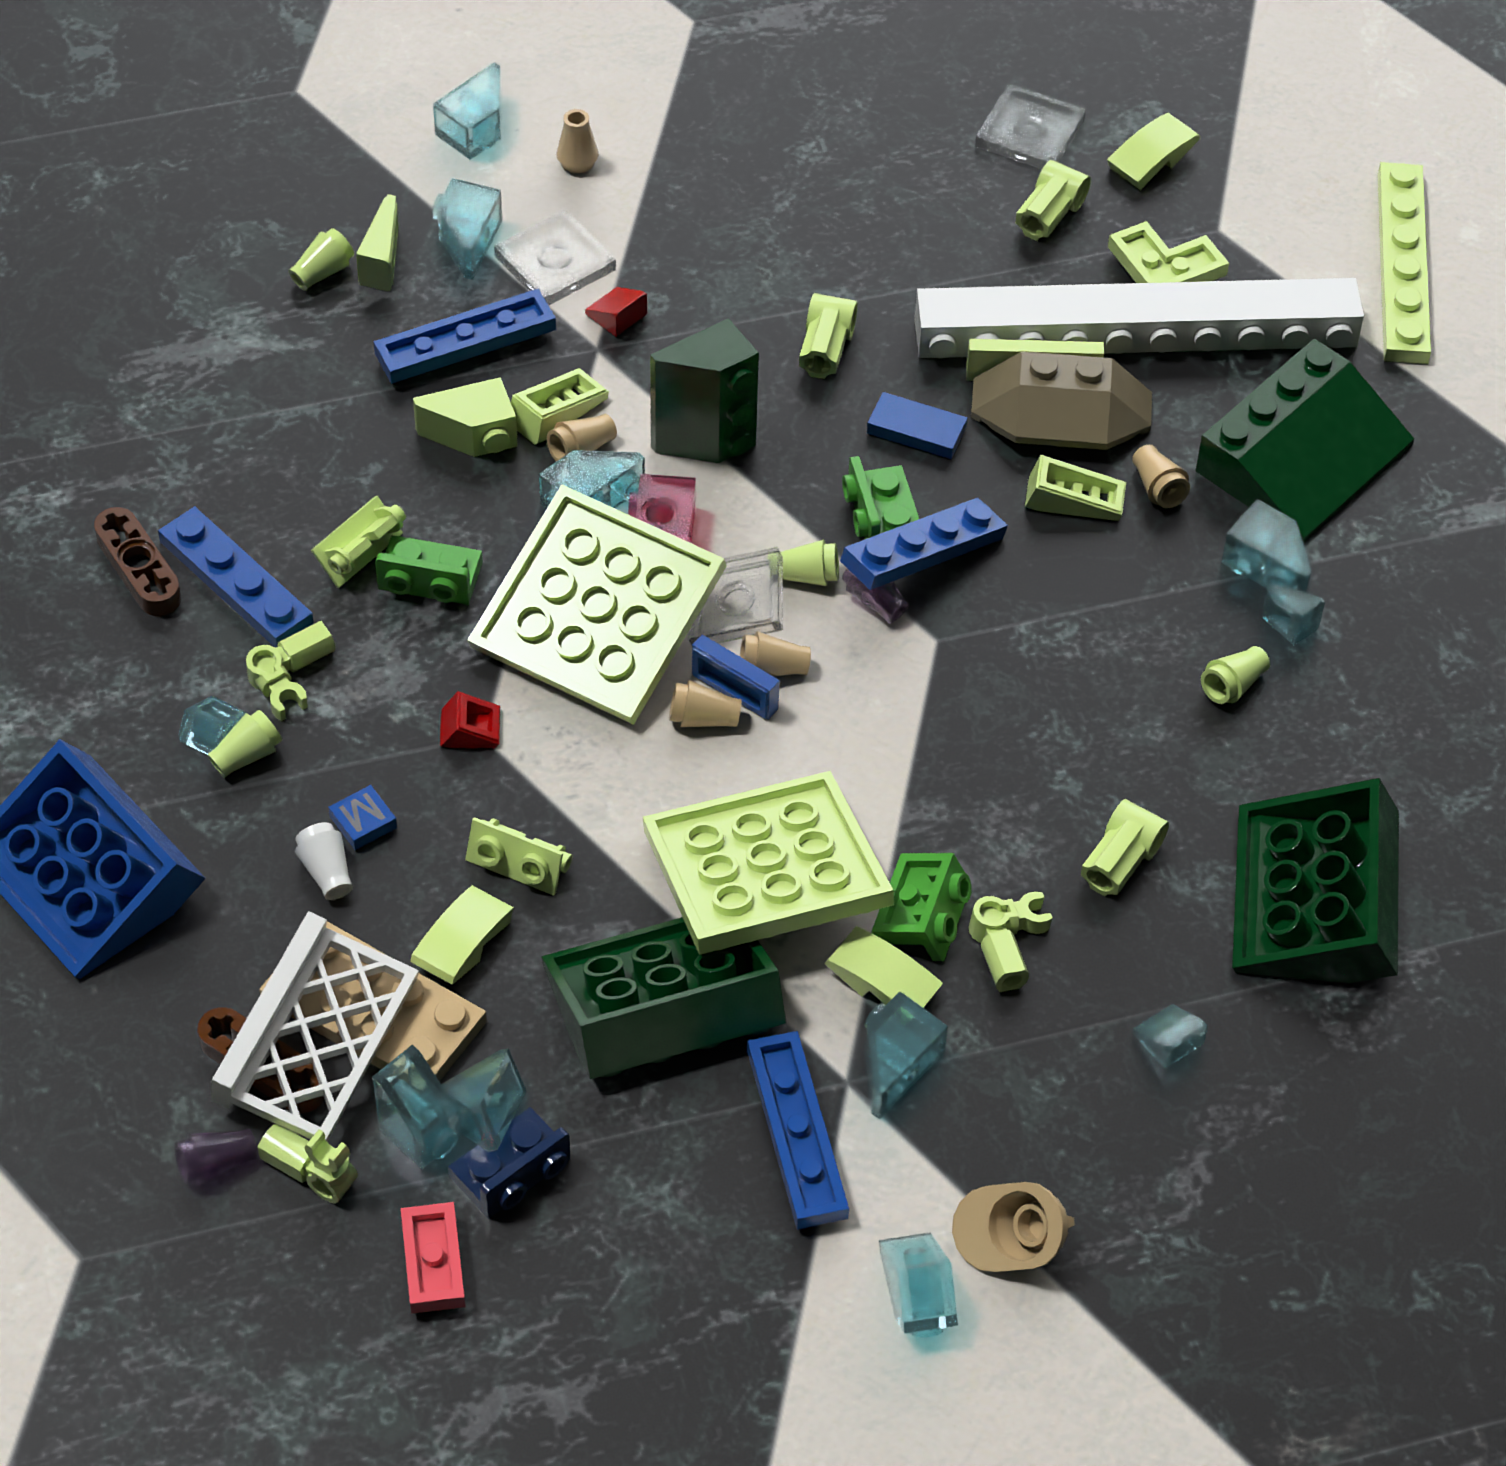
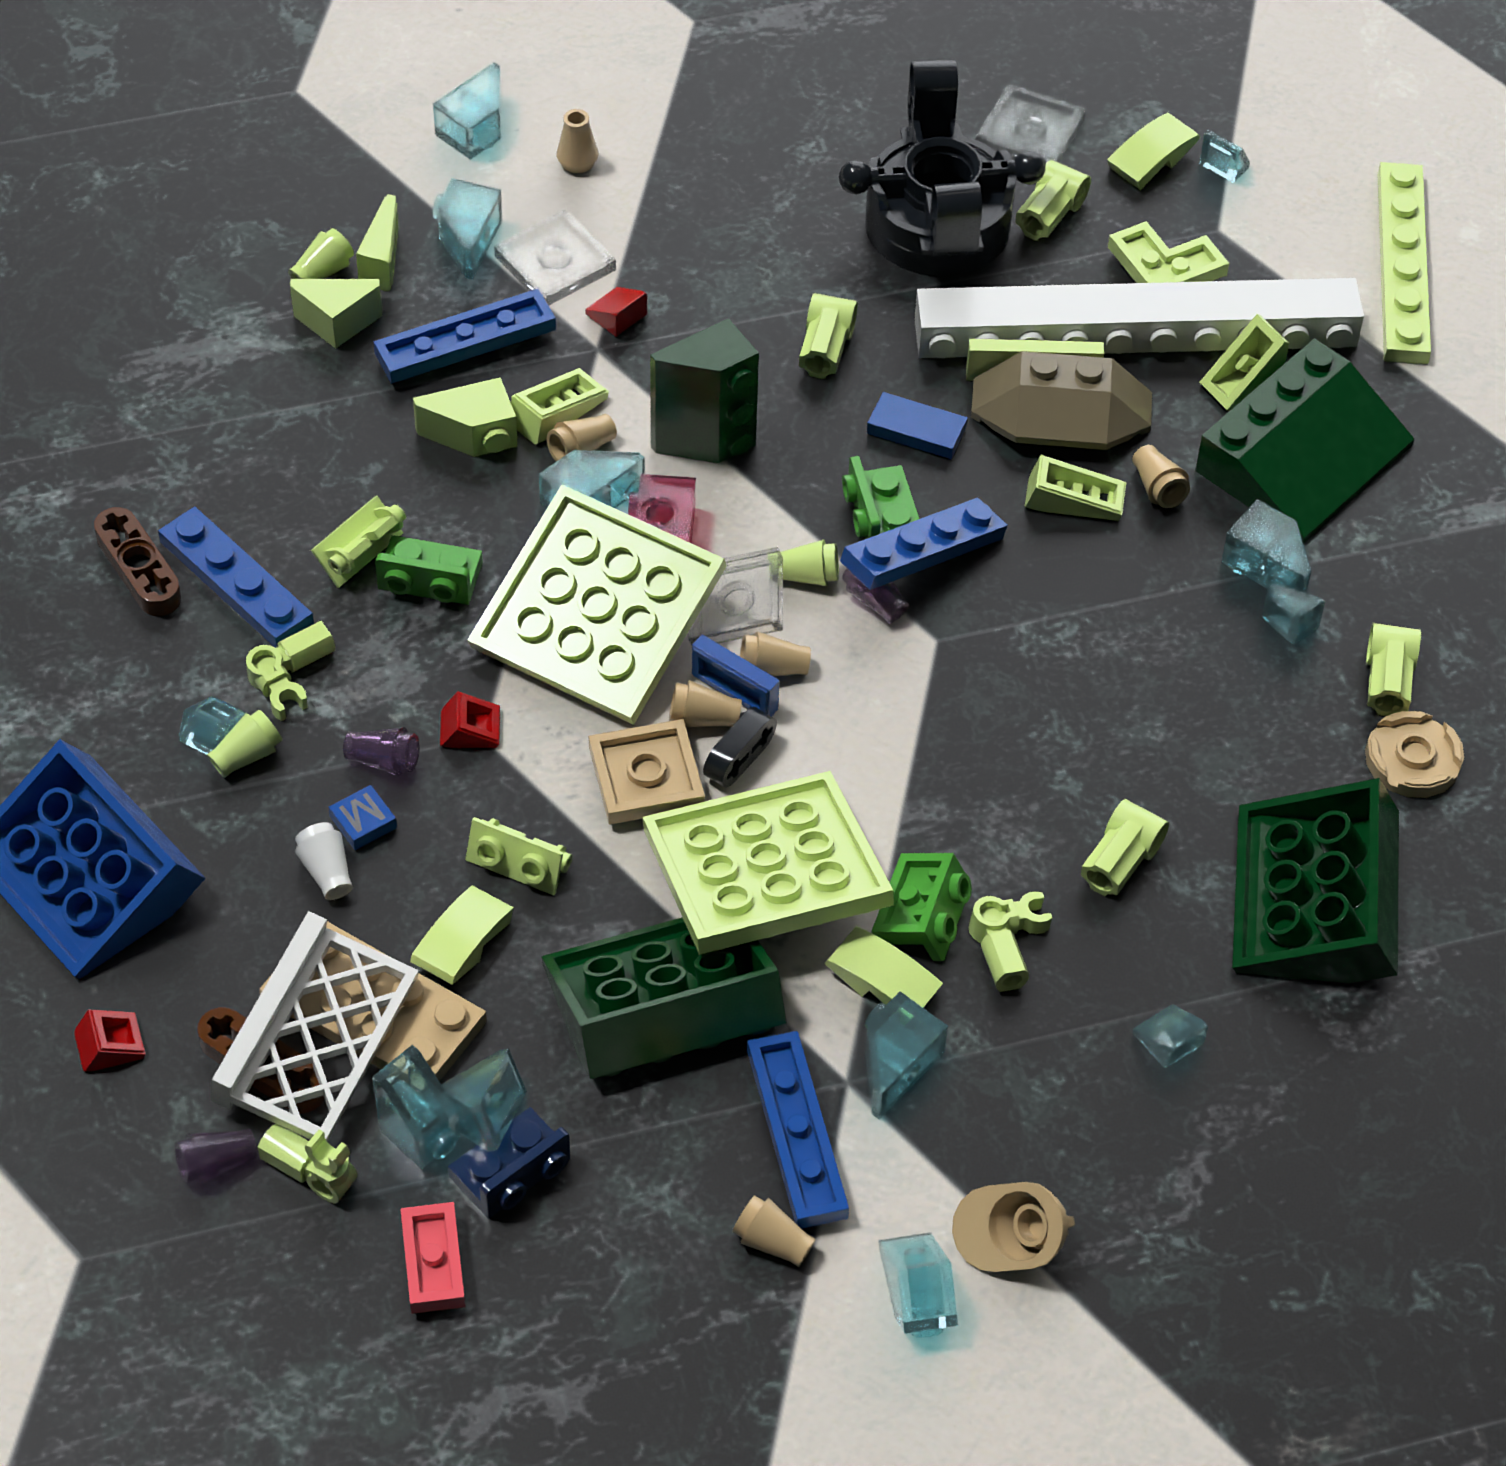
(108, 1039): none -> red slope
(336, 306): none -> yellowish green slope
(384, 749): none -> clear purple cone
(645, 770): none -> tan plate
(740, 747): none -> black beam
(772, 1231): none -> tan cone
(952, 224): none -> black piece
(1223, 157): none -> clear light blue slope
(1233, 675): yellowish green cone -> none
(1246, 363): none -> yellowish green slope
(1393, 659): none -> yellowish green piece
(1414, 754): none -> tan tile

